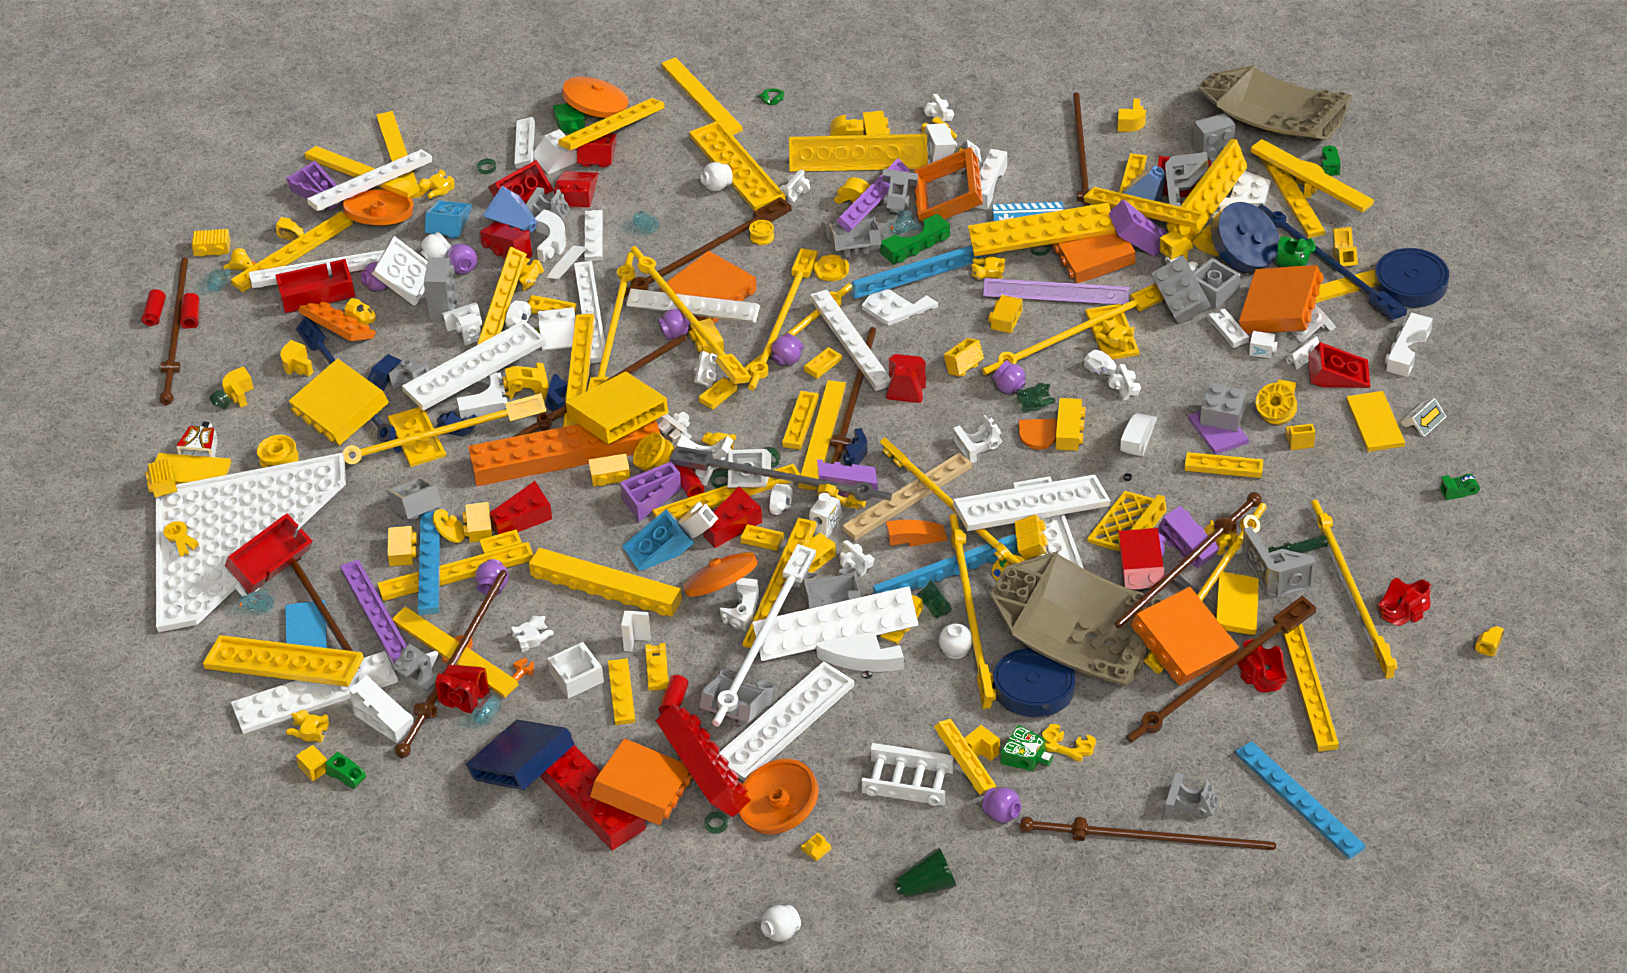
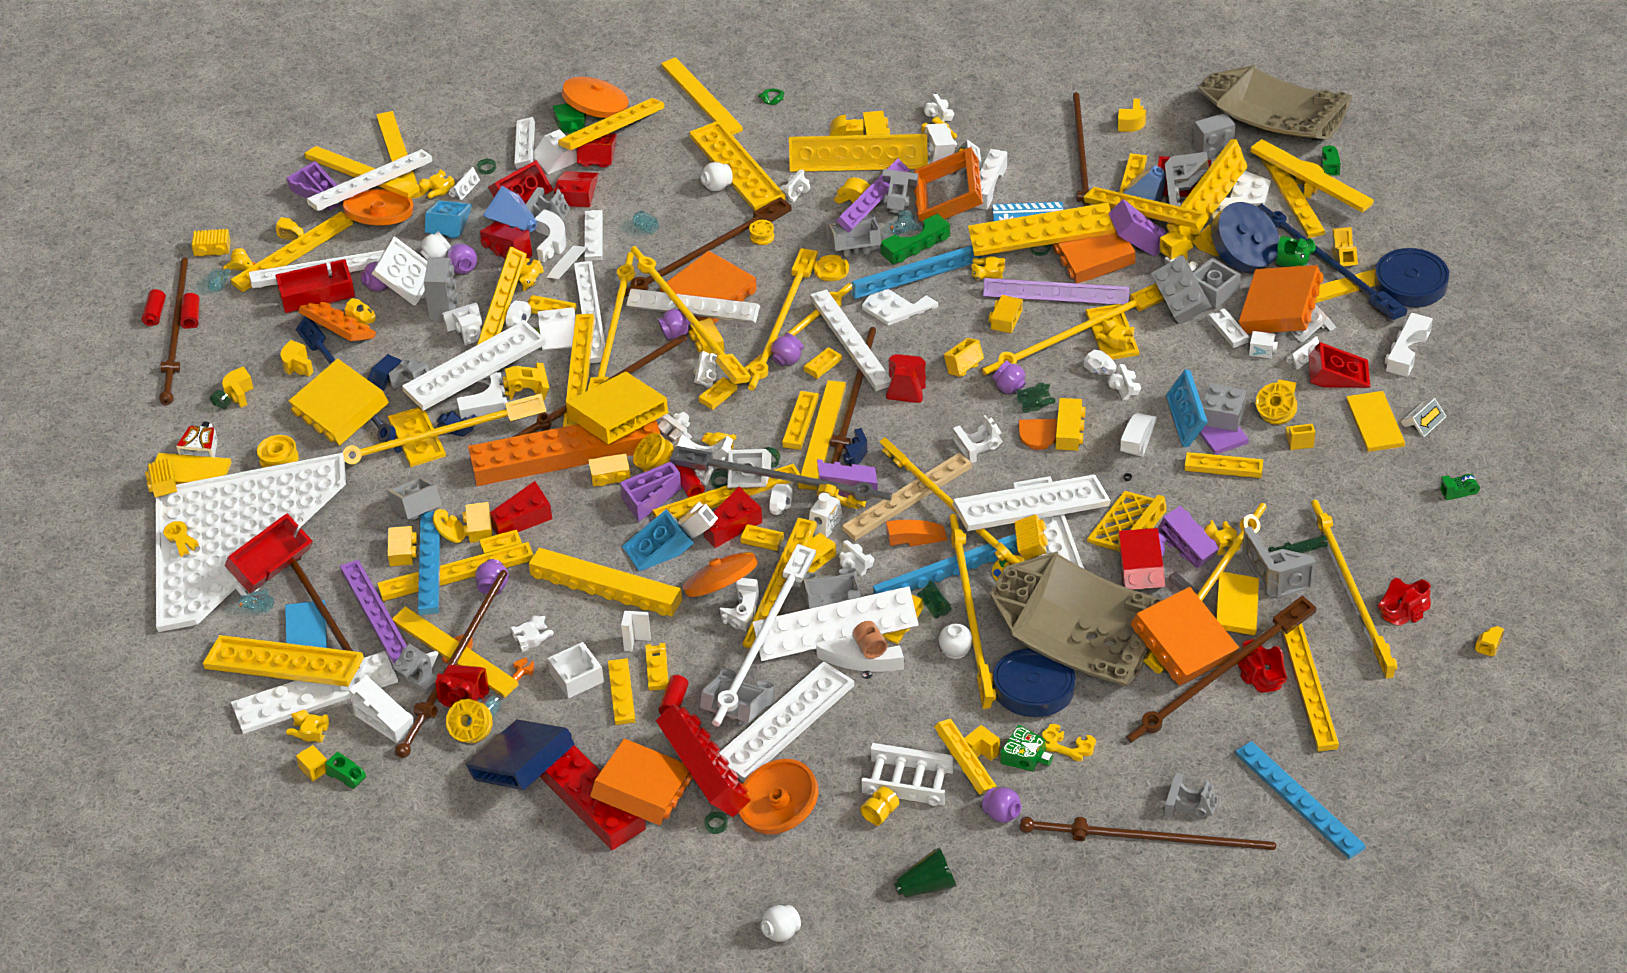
(457, 721): none -> yellow wheel
(465, 184): none -> white hinge
(556, 393): dark blue slope -> none
(816, 847): yellow tile -> none
(869, 639): none -> nougat wheel
(879, 806): none -> yellow wheel
(1186, 408): none -> dark azure tile
(1221, 526): reddish brown bar -> none

